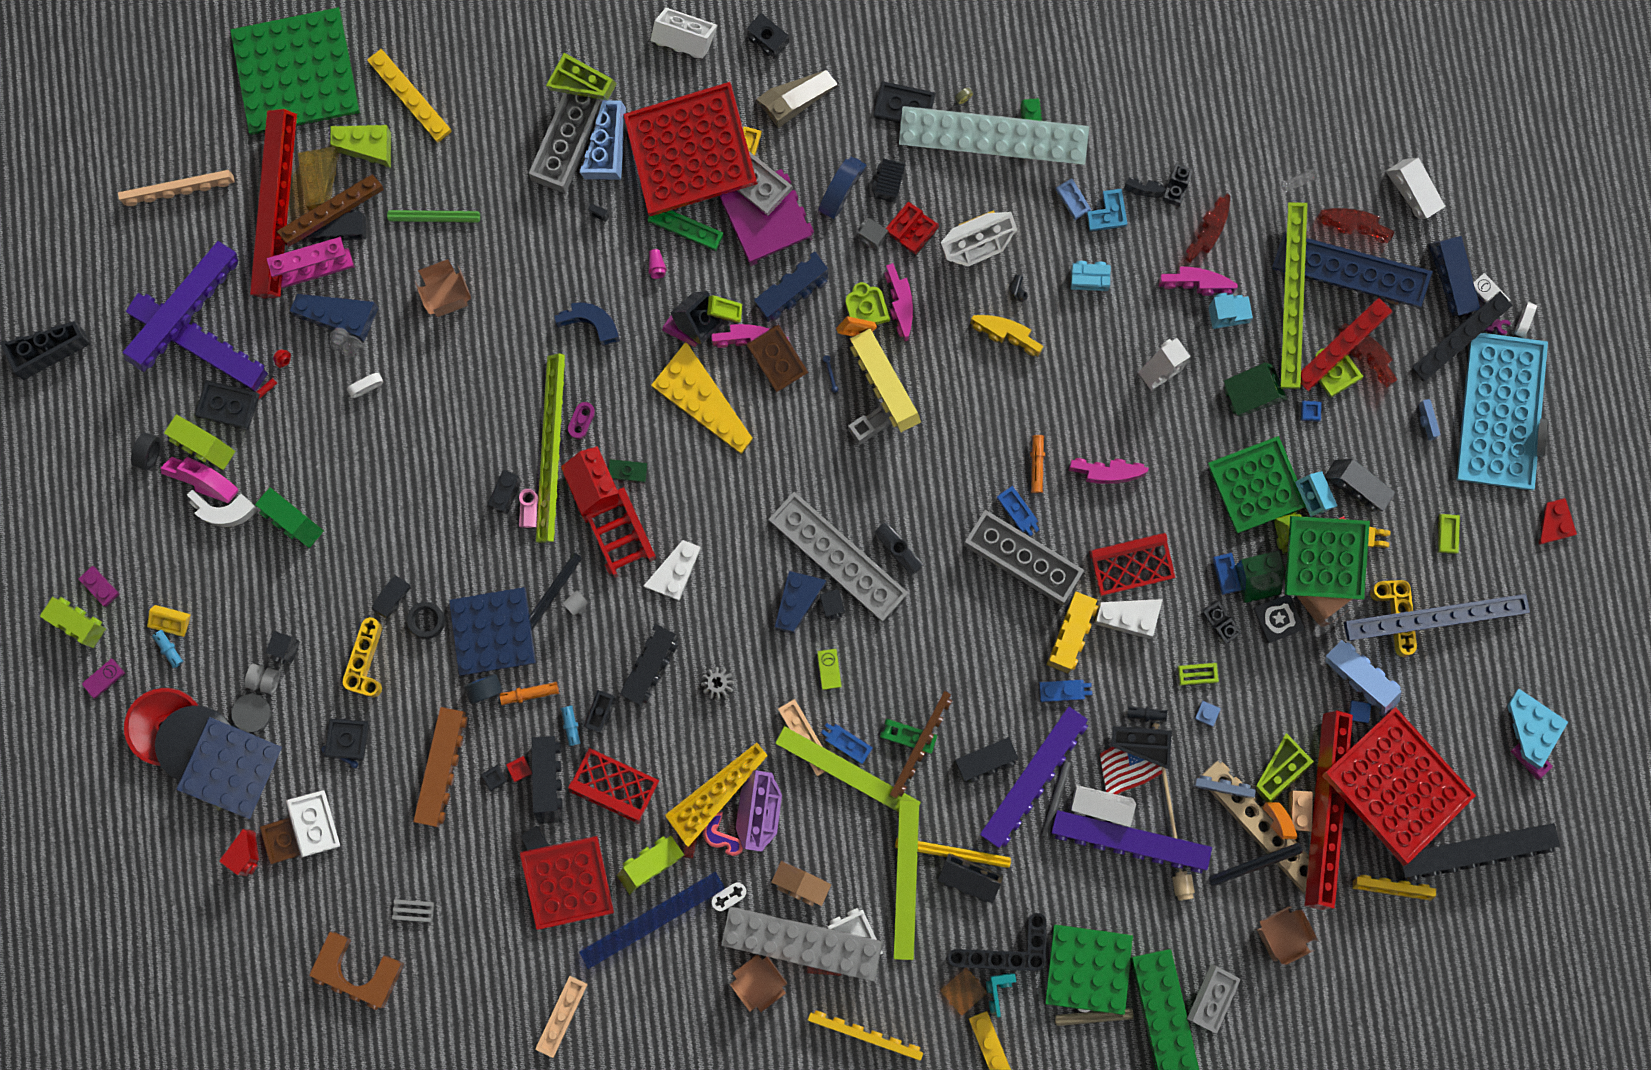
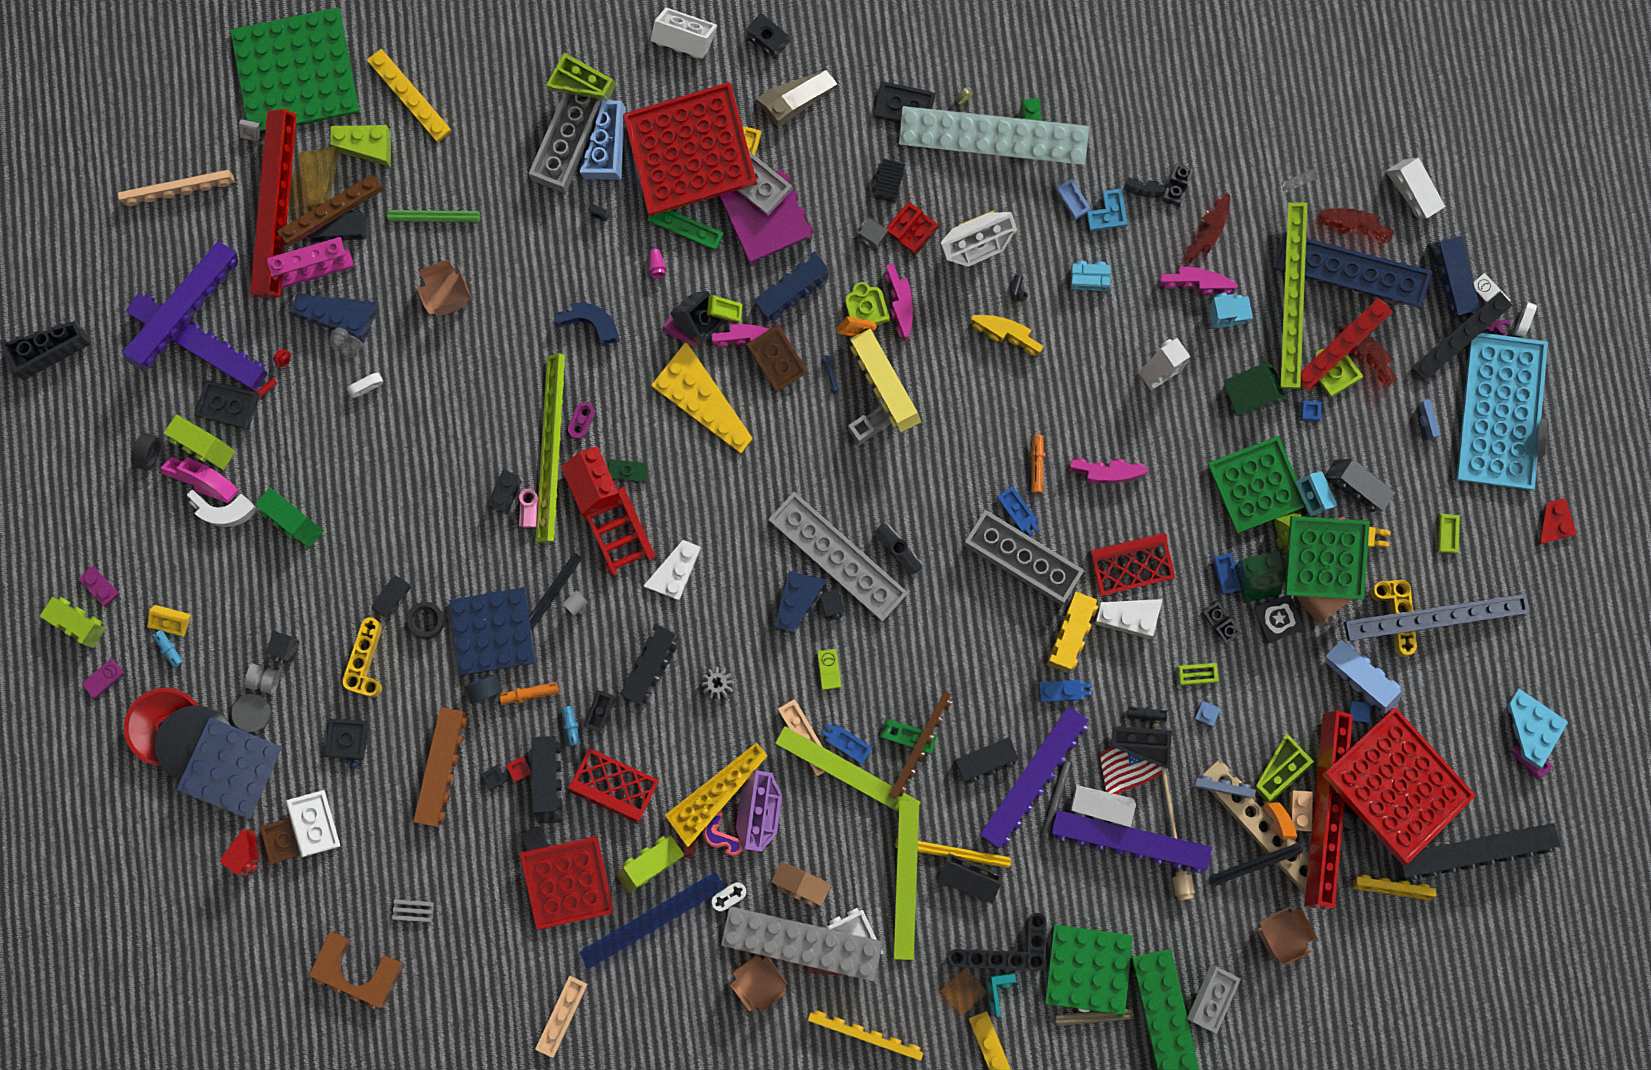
(249, 130): none -> light grey tile
(840, 186): dark blue arch -> none

